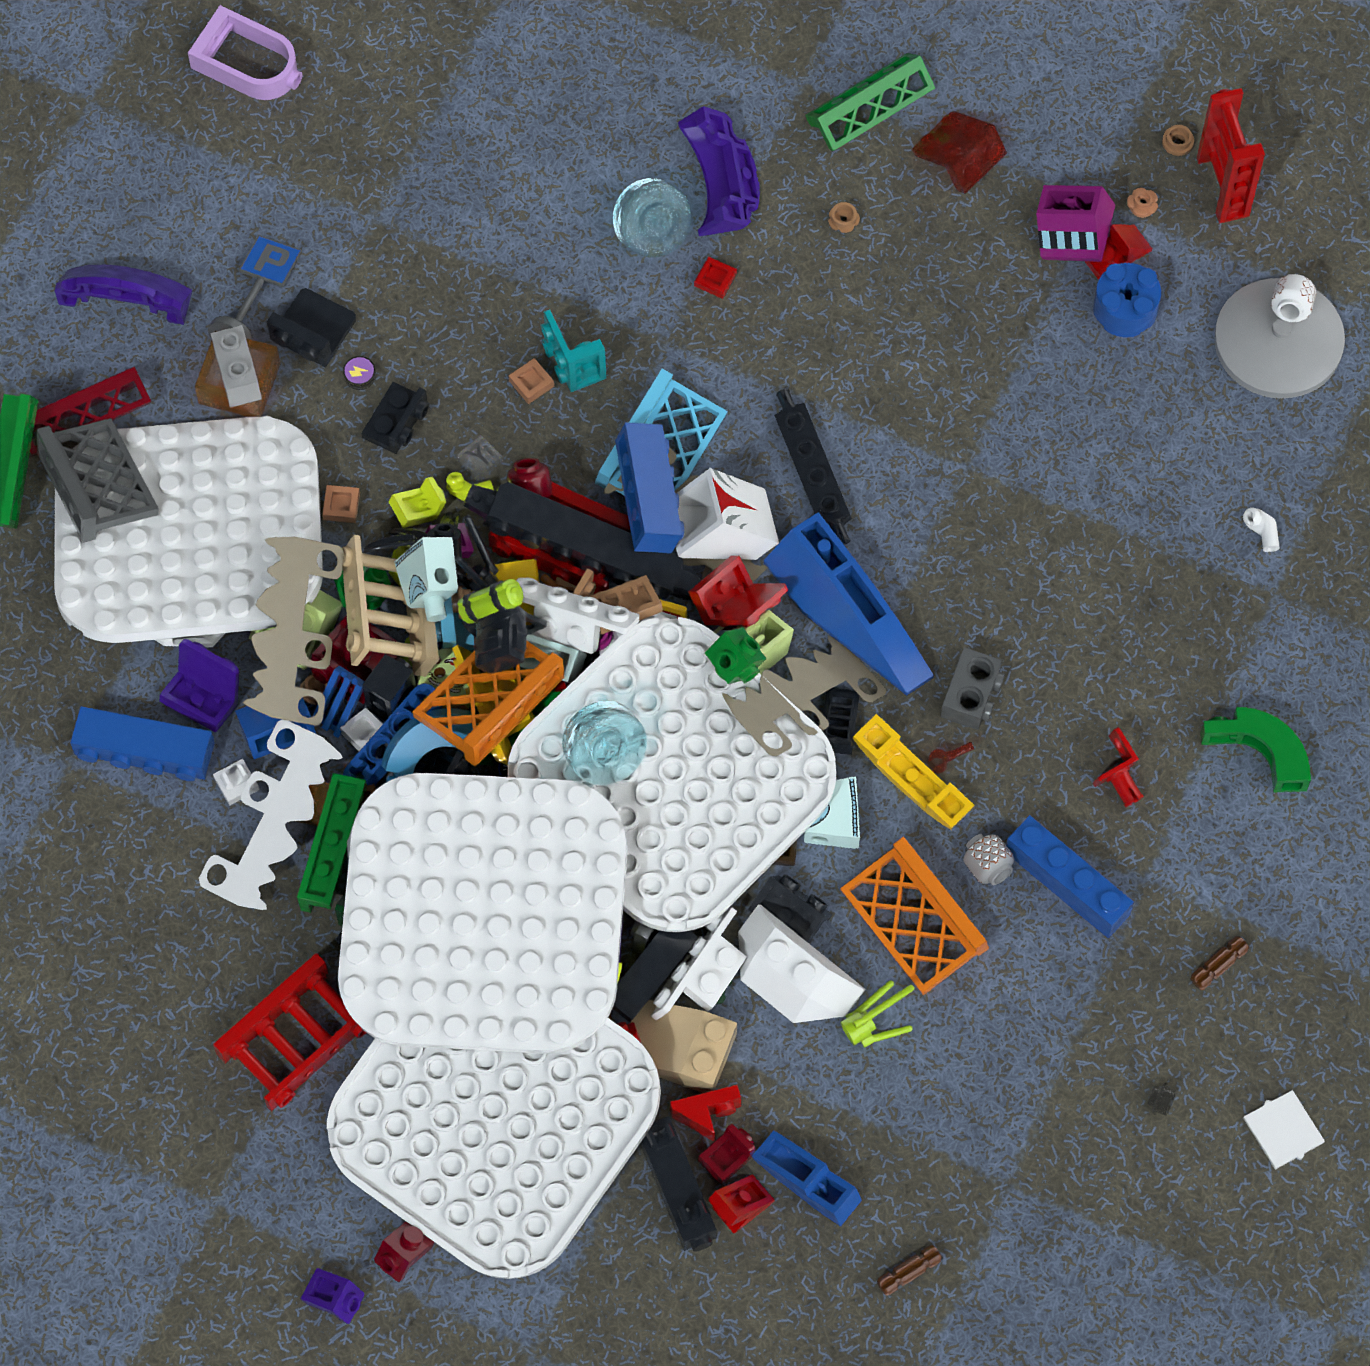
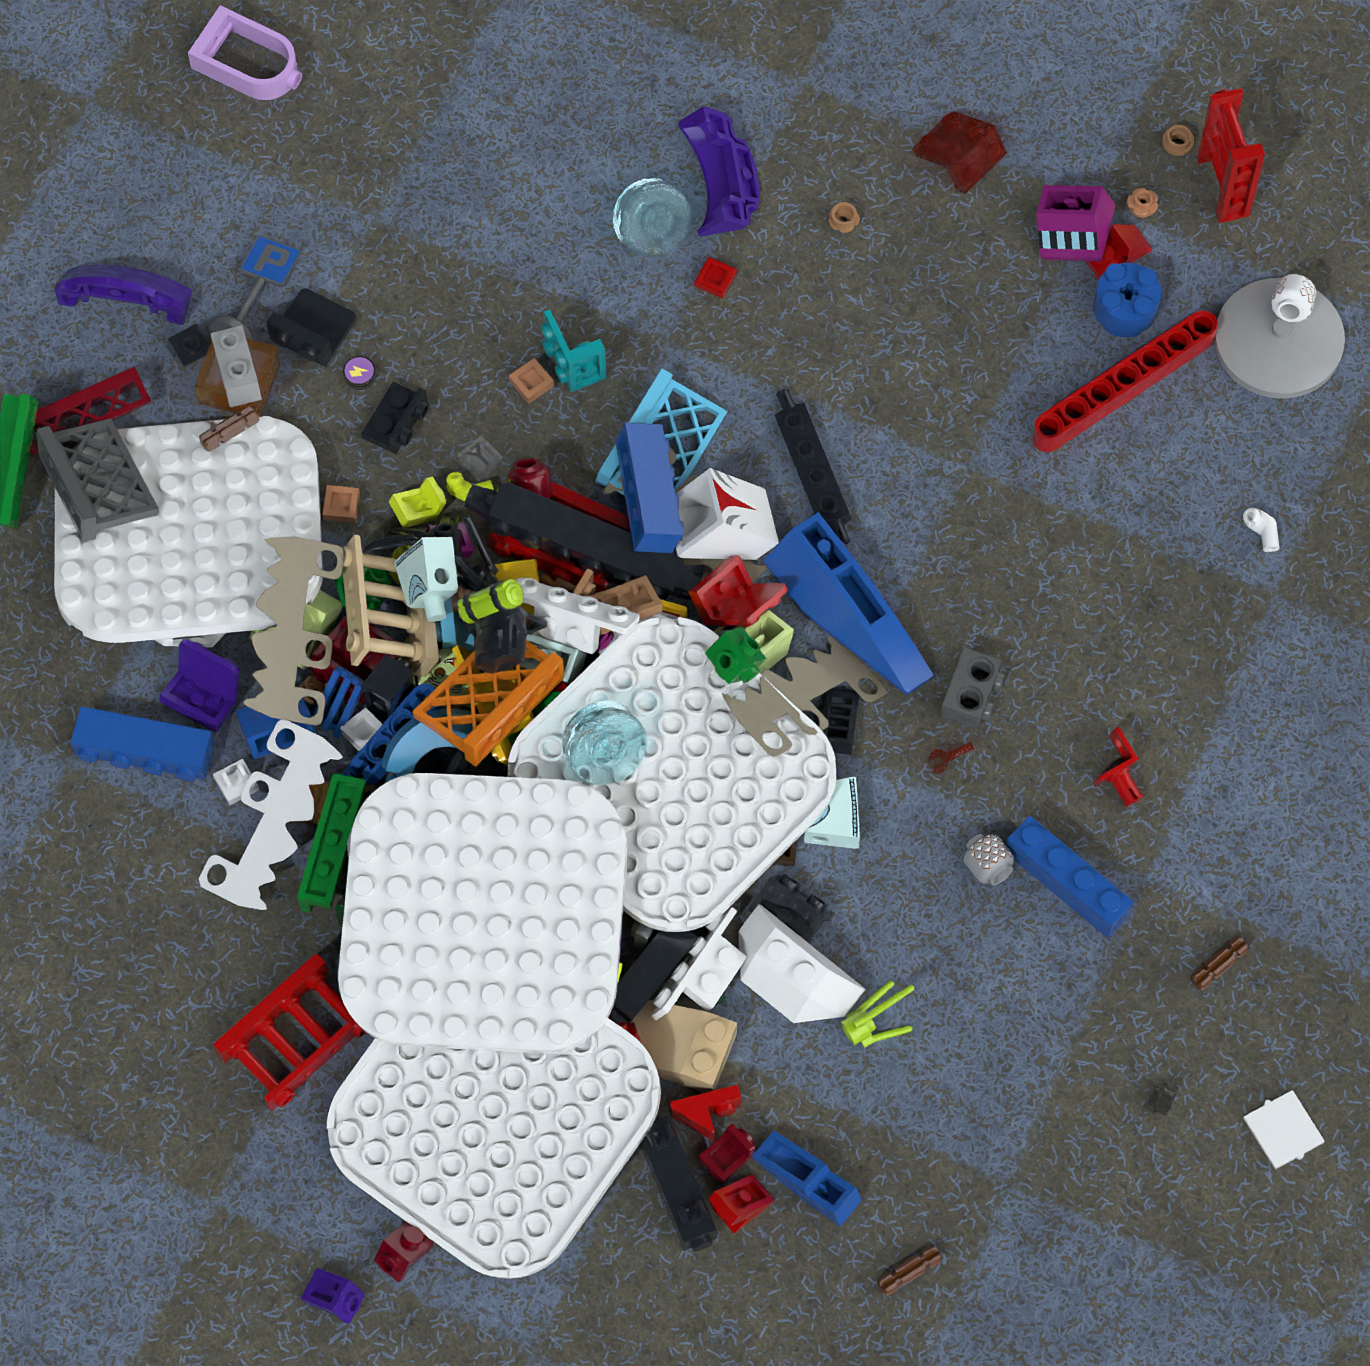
(188, 345): none -> black bracket
(228, 428): none -> axle
(863, 92): fence -> none
(910, 774): yellow slope -> none
(937, 897): orange fence -> none
(1130, 368): none -> red beam
(1271, 738): green arch -> none

